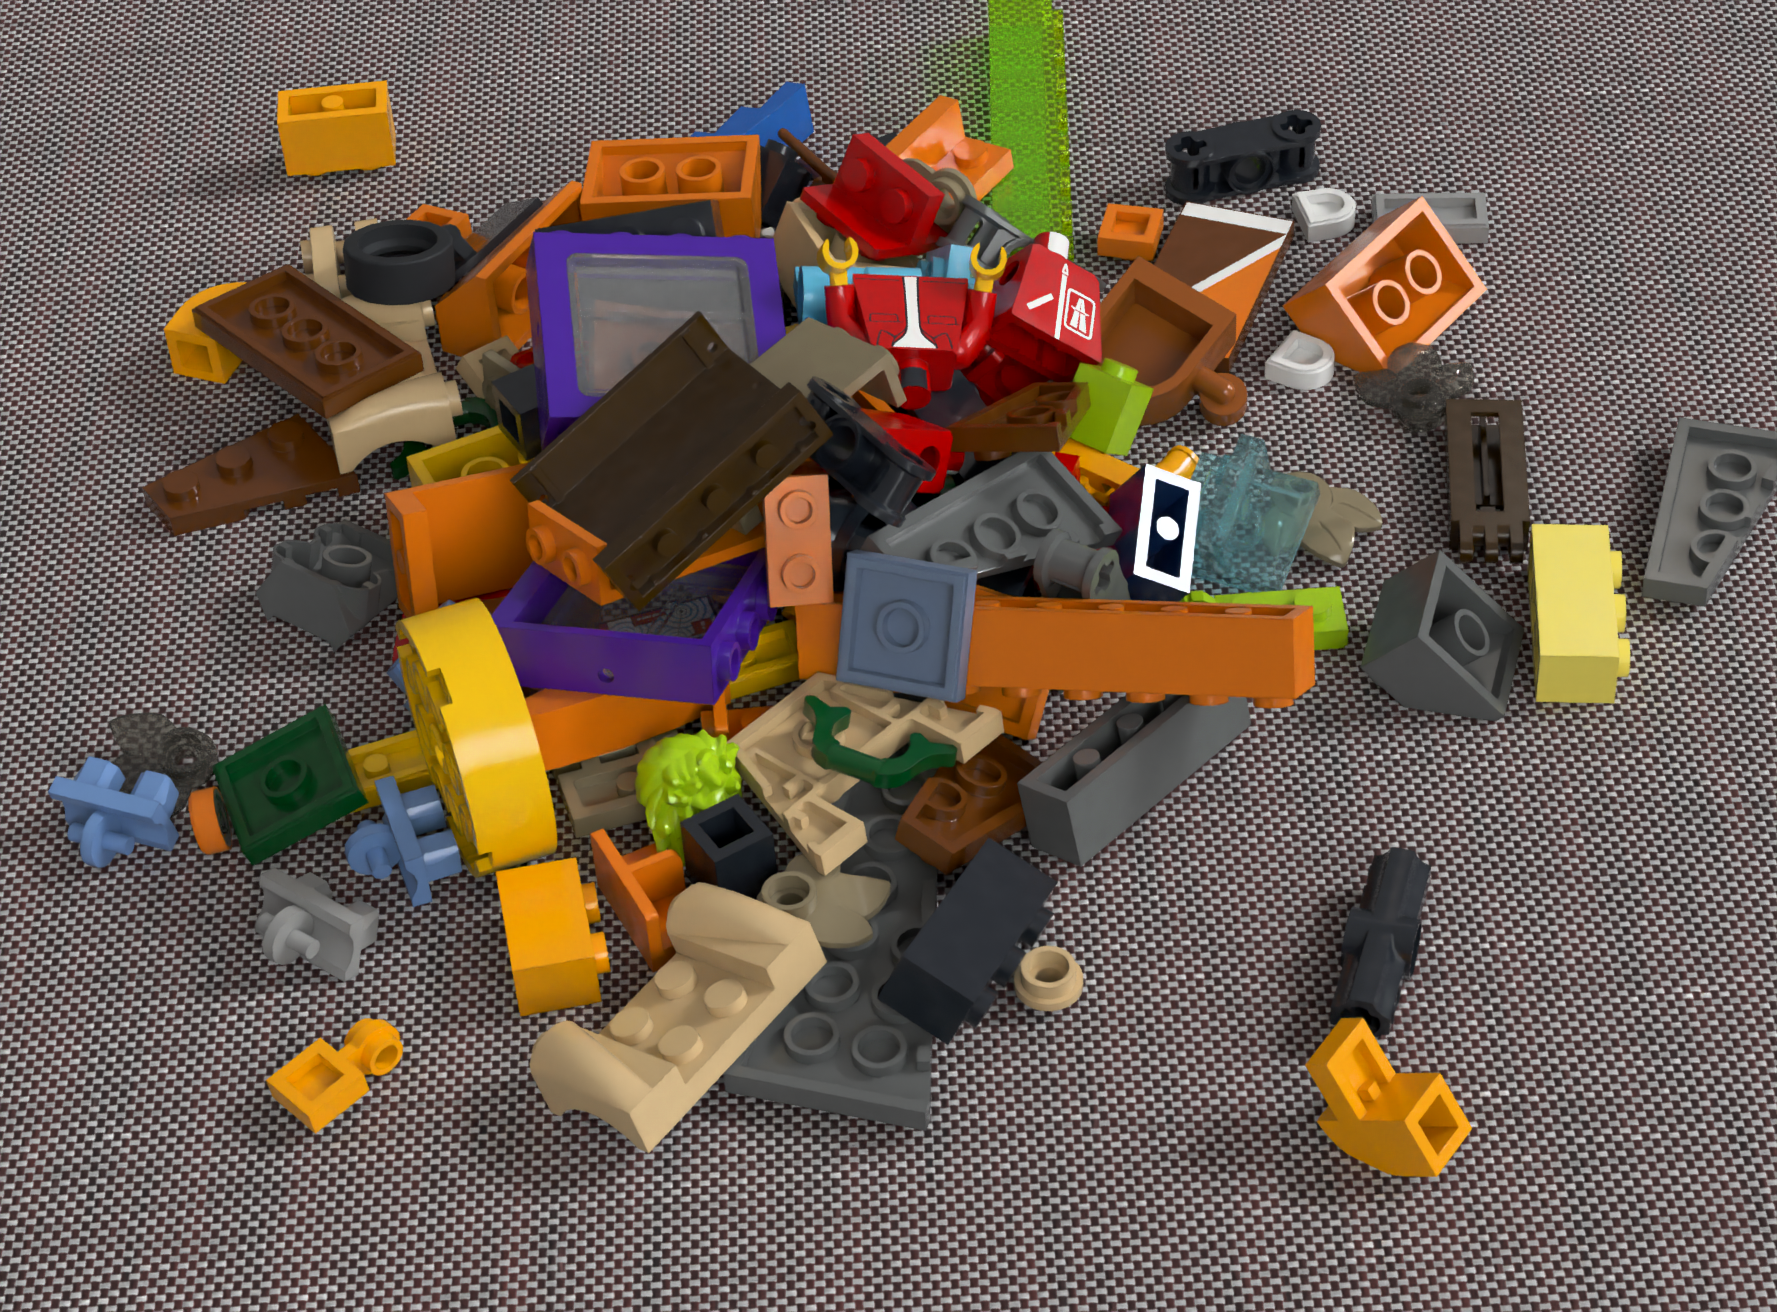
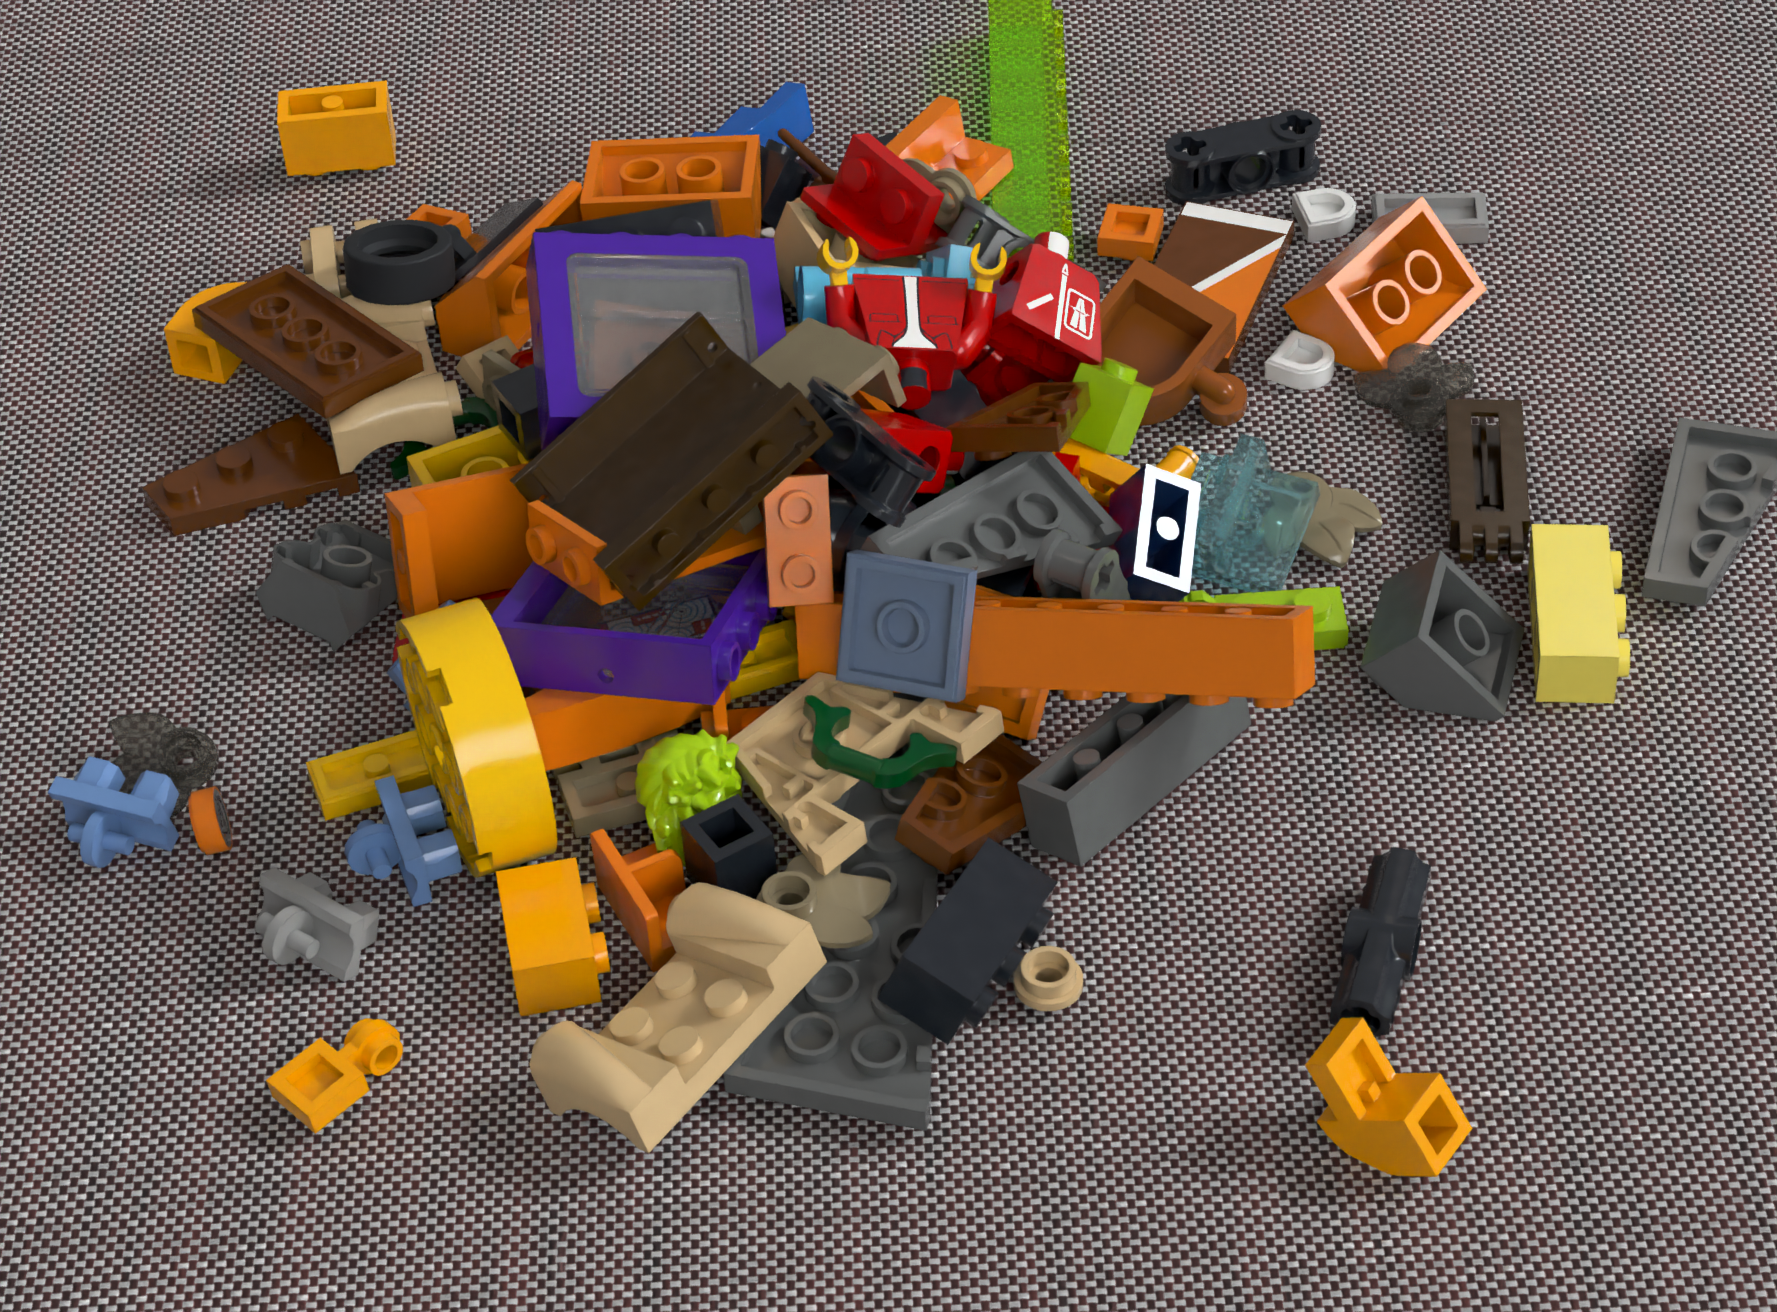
(289, 785): dark green tile -> none

